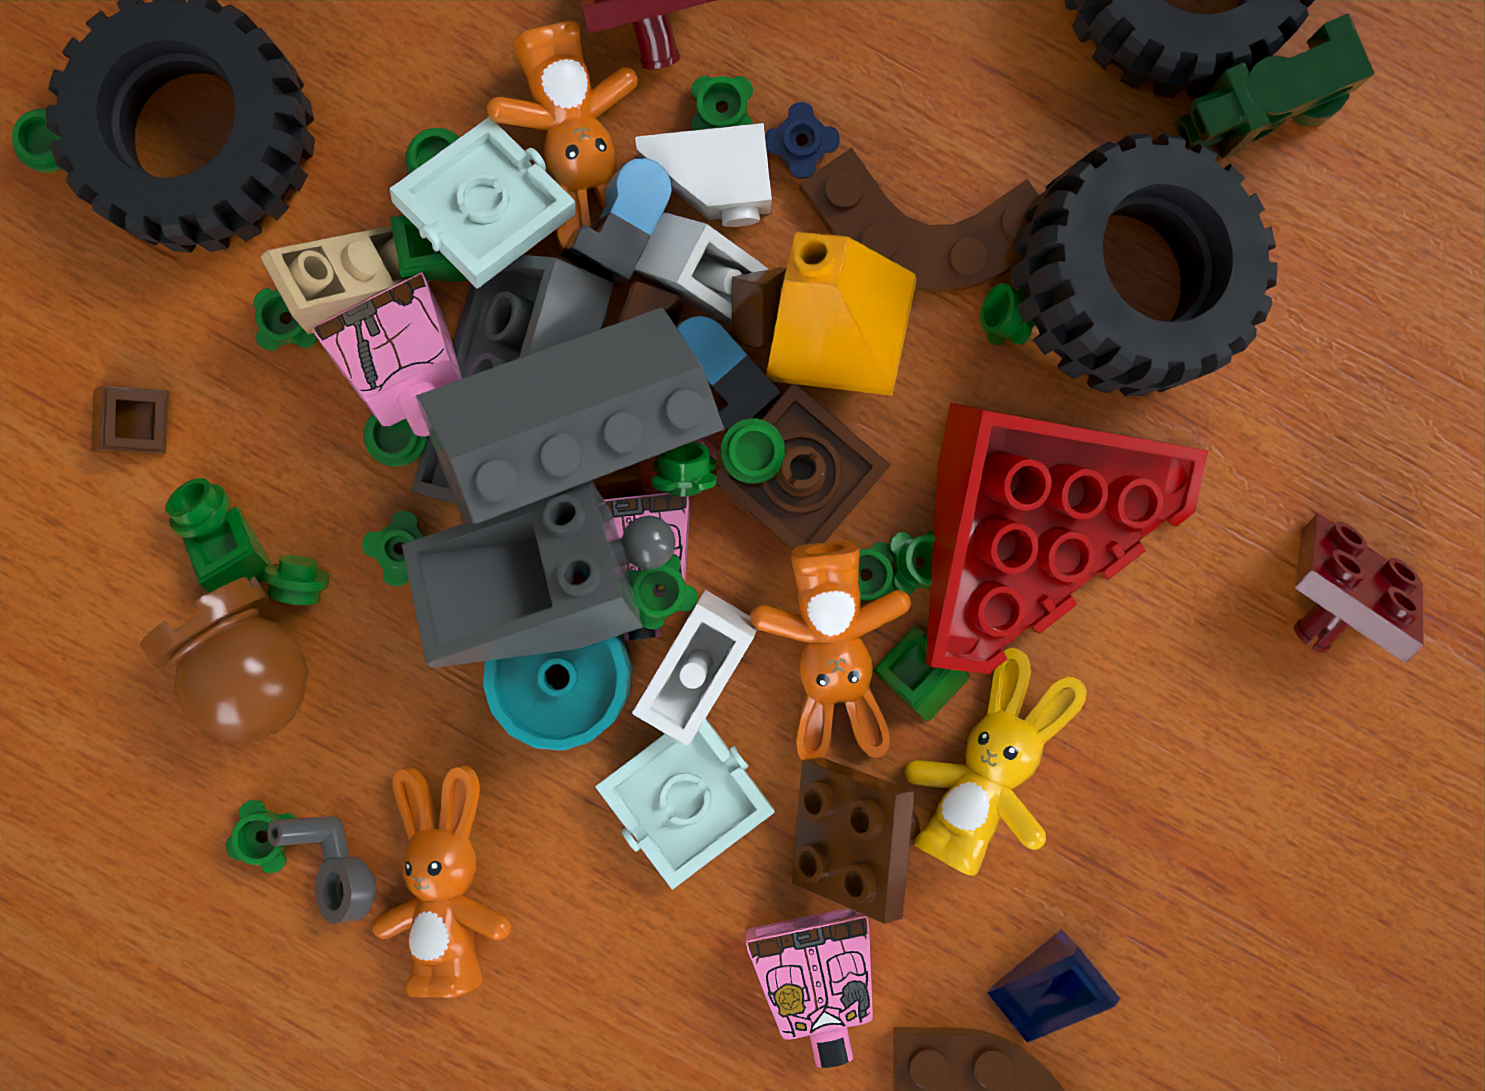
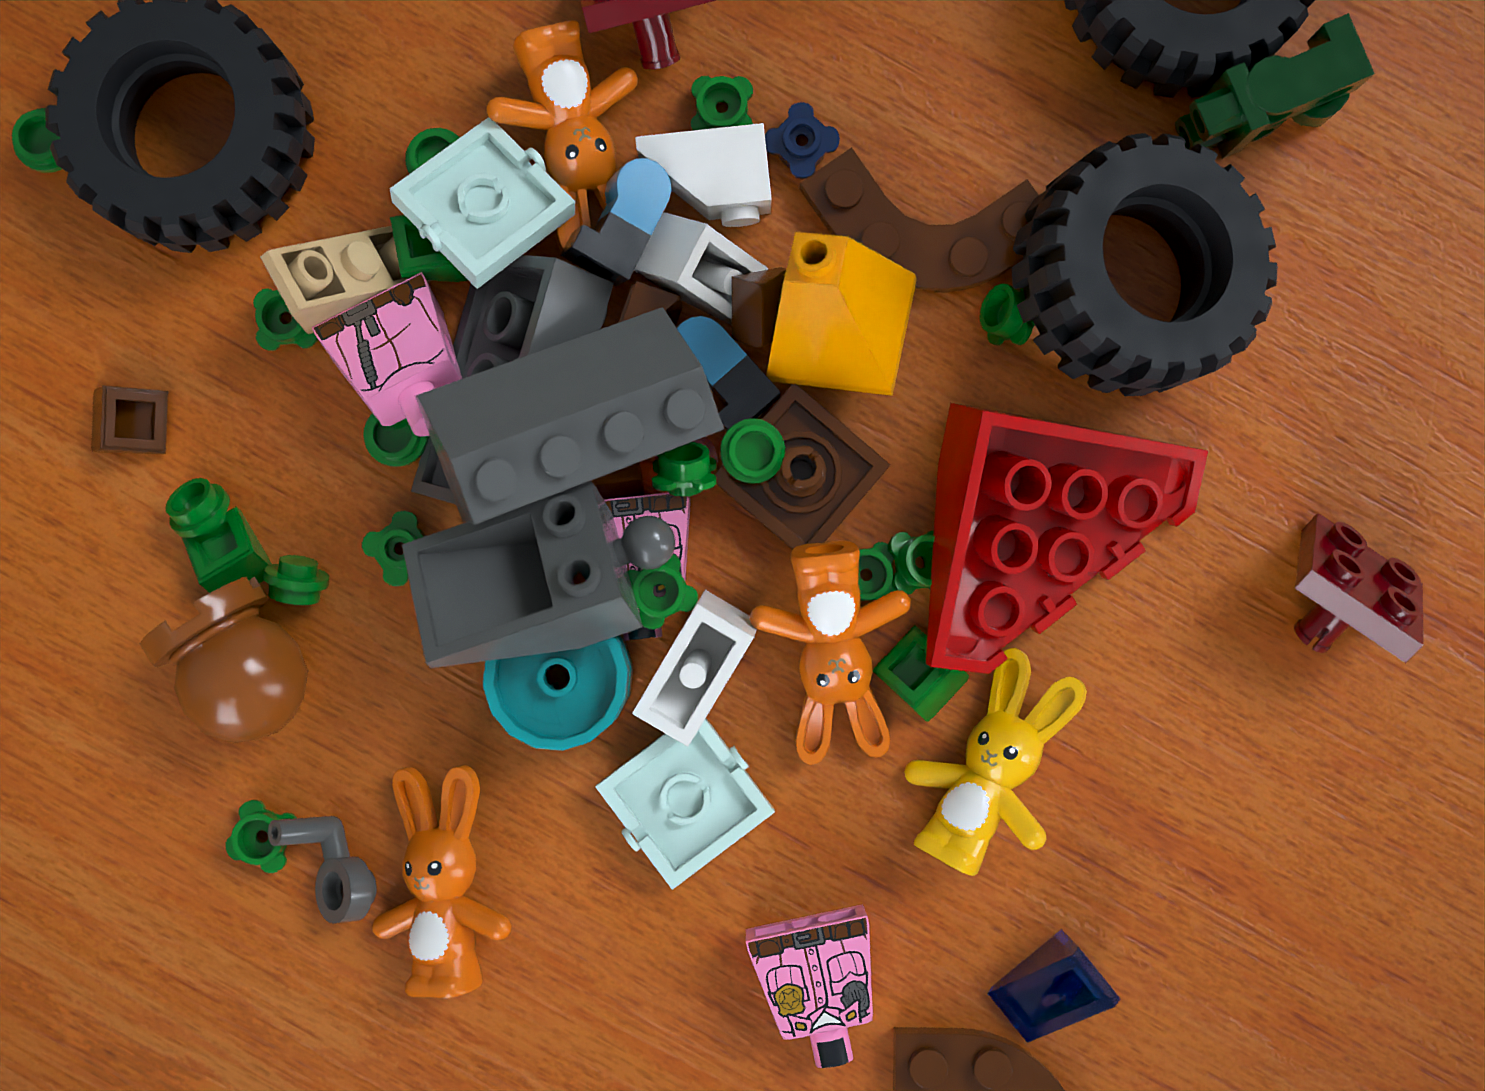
(854, 838): reddish brown plate -> none

